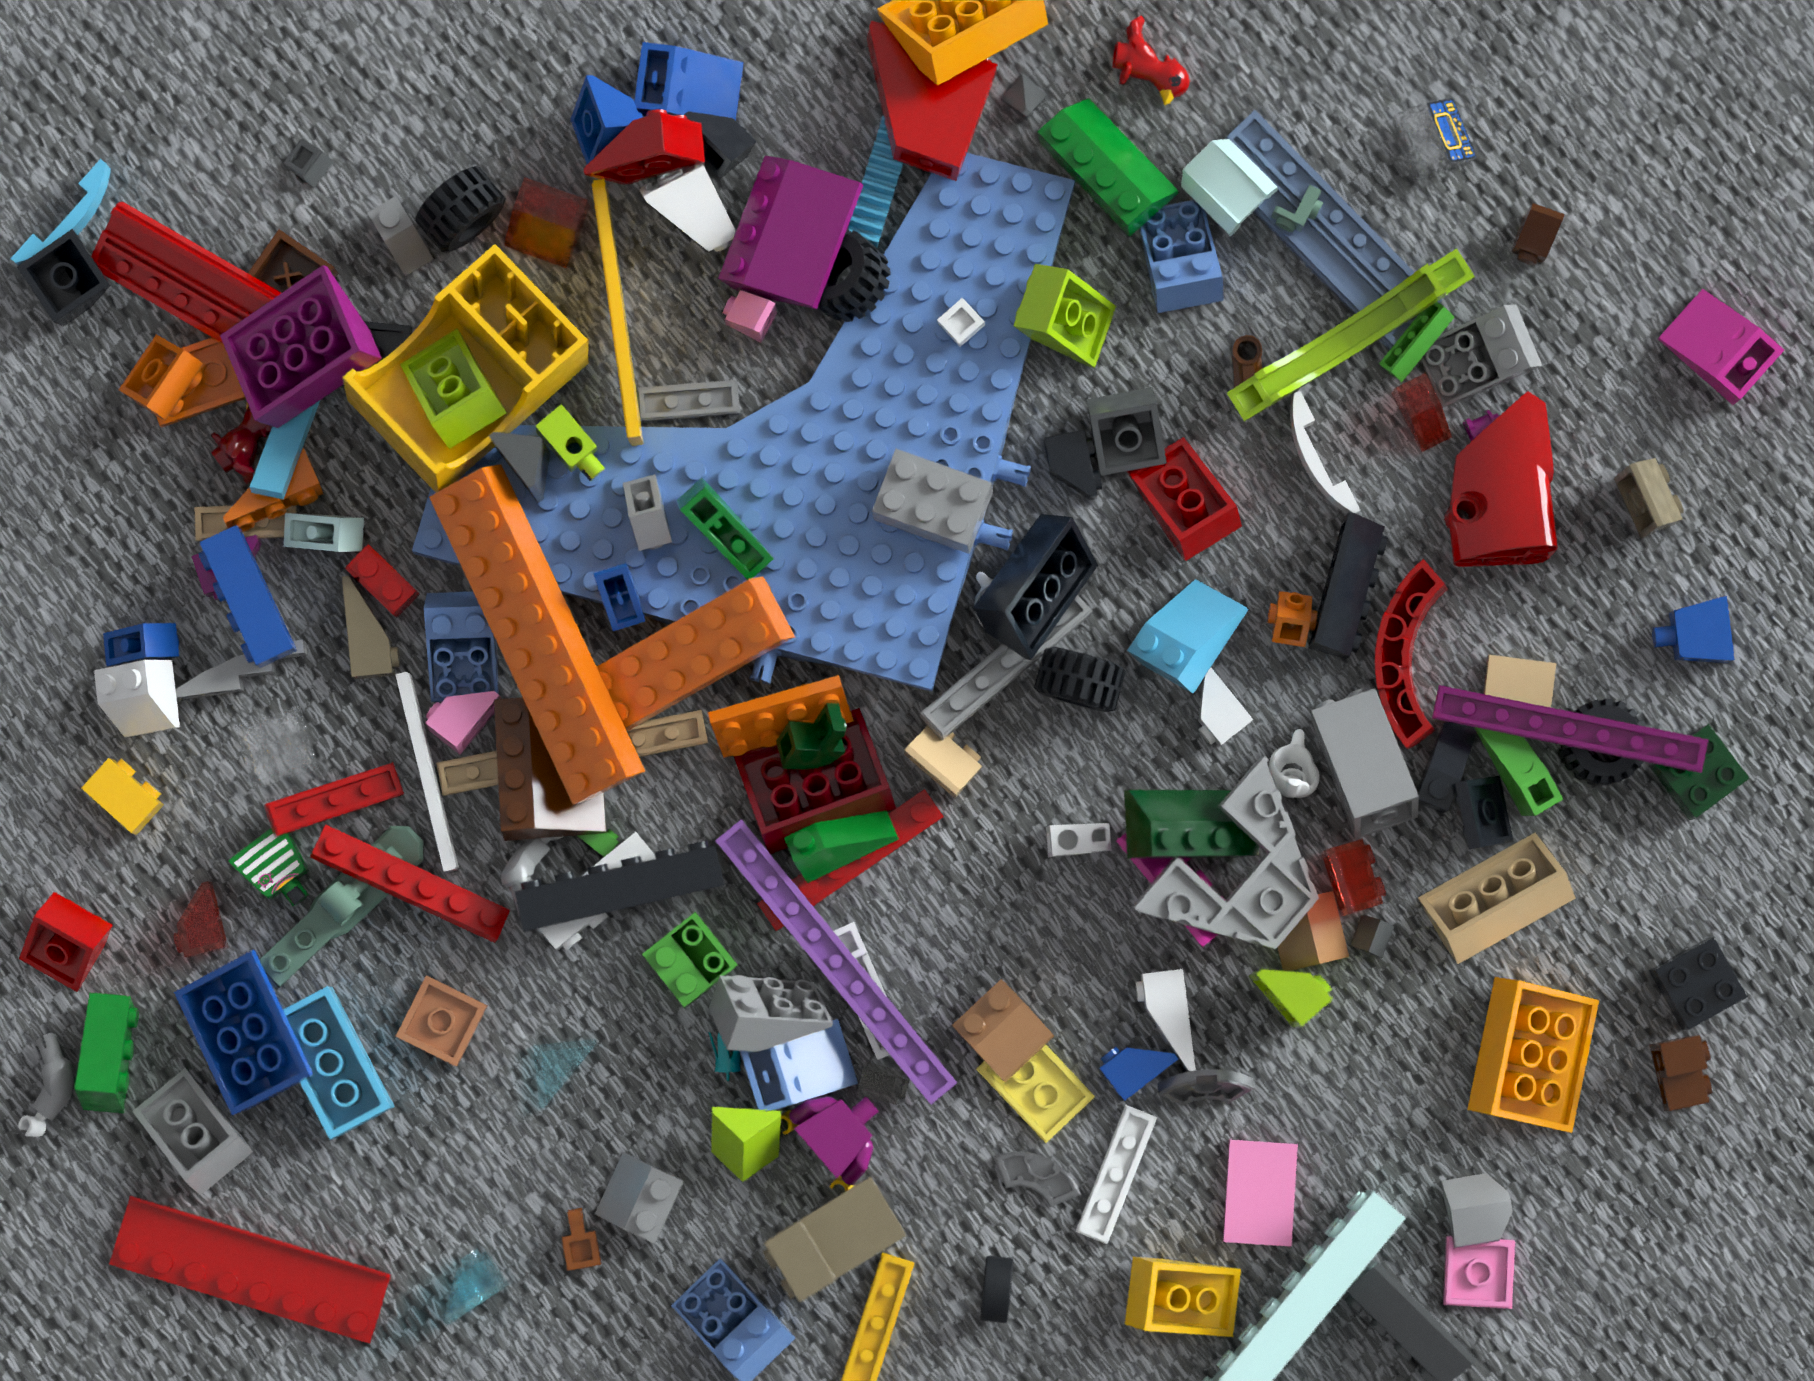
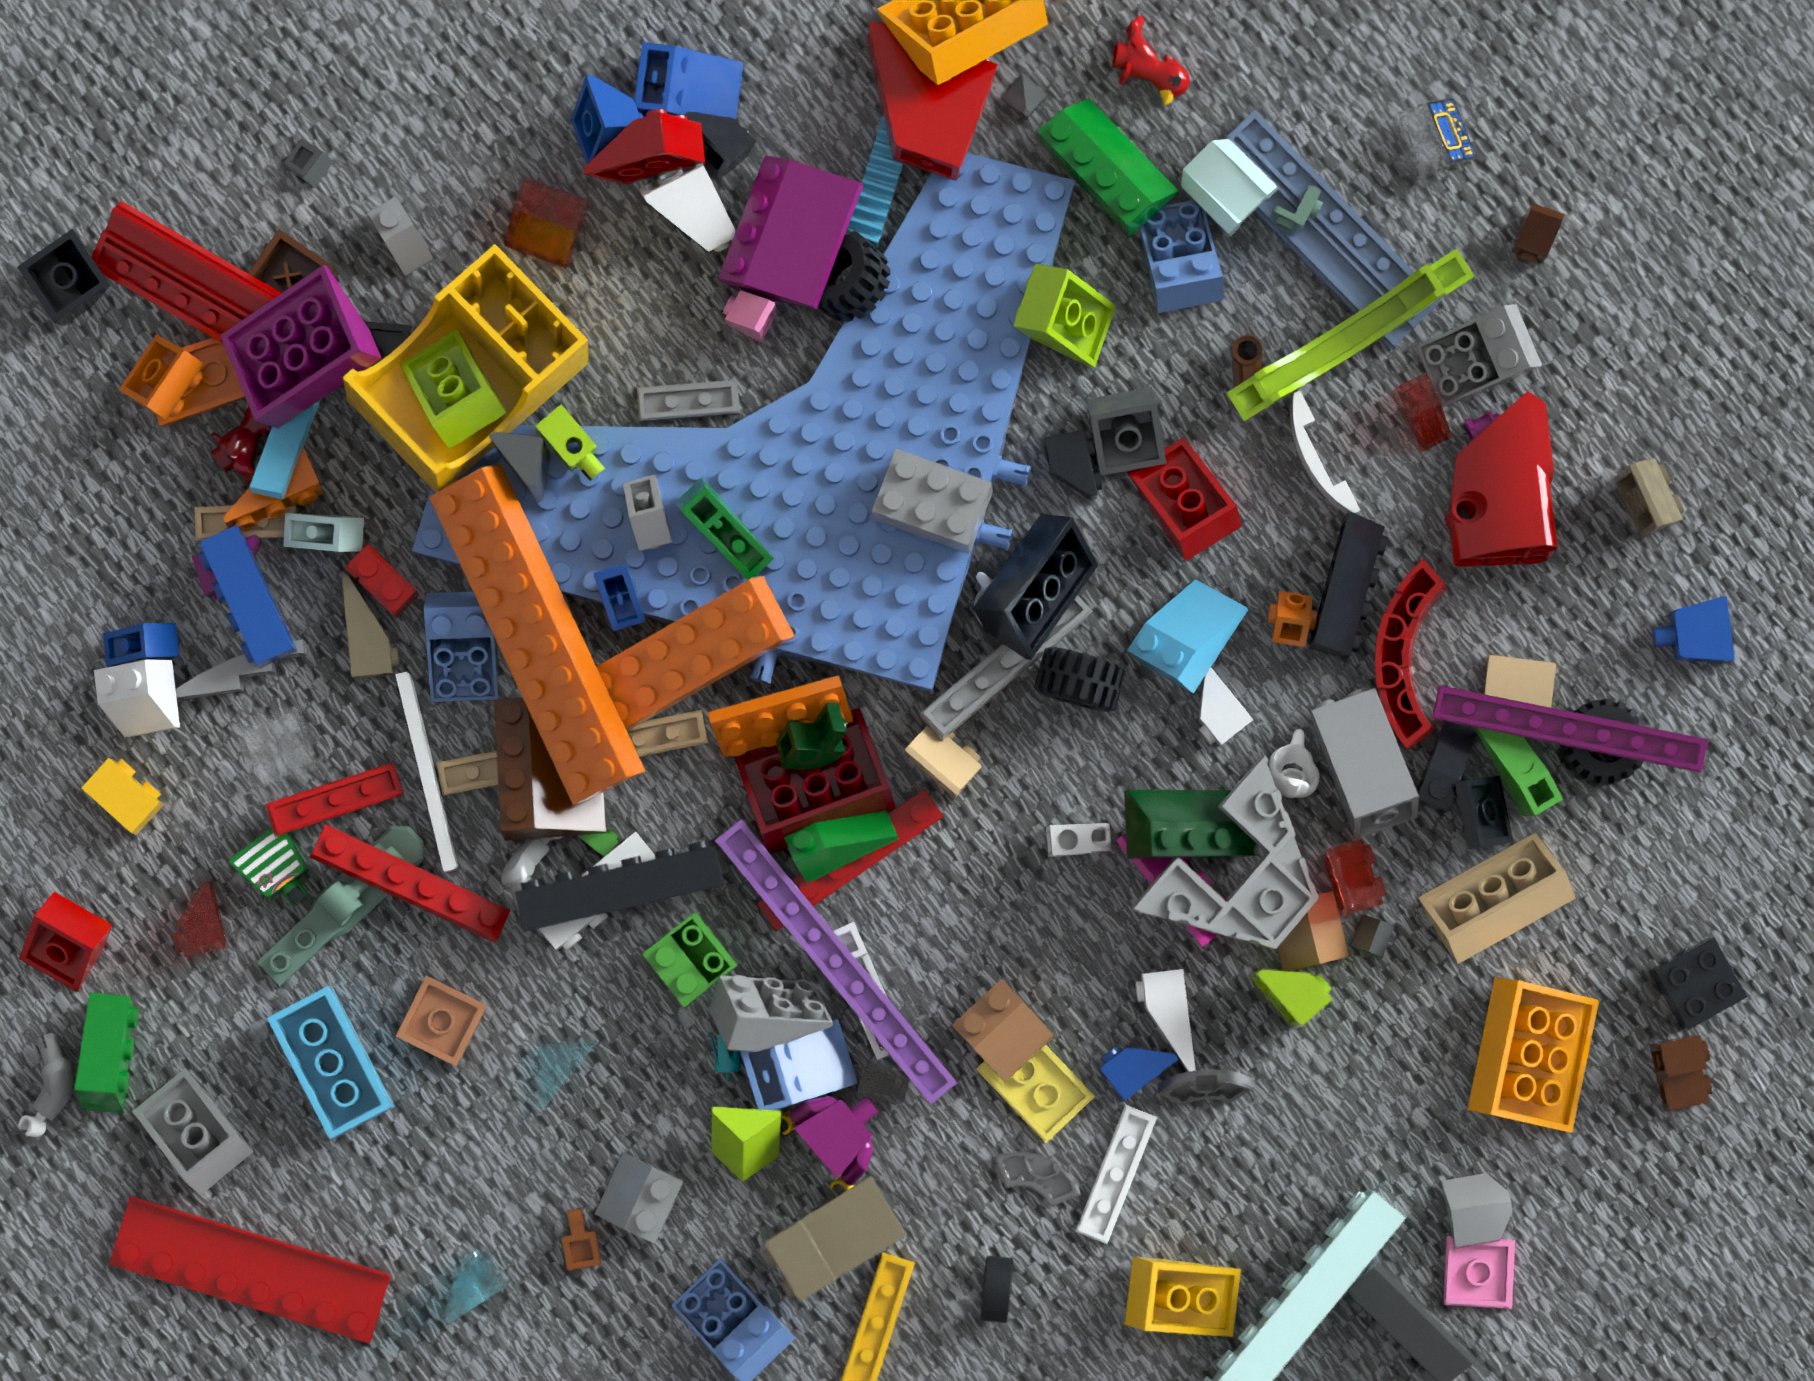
(95, 185): medium azure slope -> none
(243, 1033): blue slope -> none
(460, 209): black tyre -> none
(461, 718): bright pink slope -> none
(617, 313): yellow tile -> none
(961, 322): white plate -> none
(1260, 1193): bright pink tile -> none
(1416, 341): bright green piece -> none
(1700, 791): dark green brick -> none
(1720, 346): dark pink slope -> none

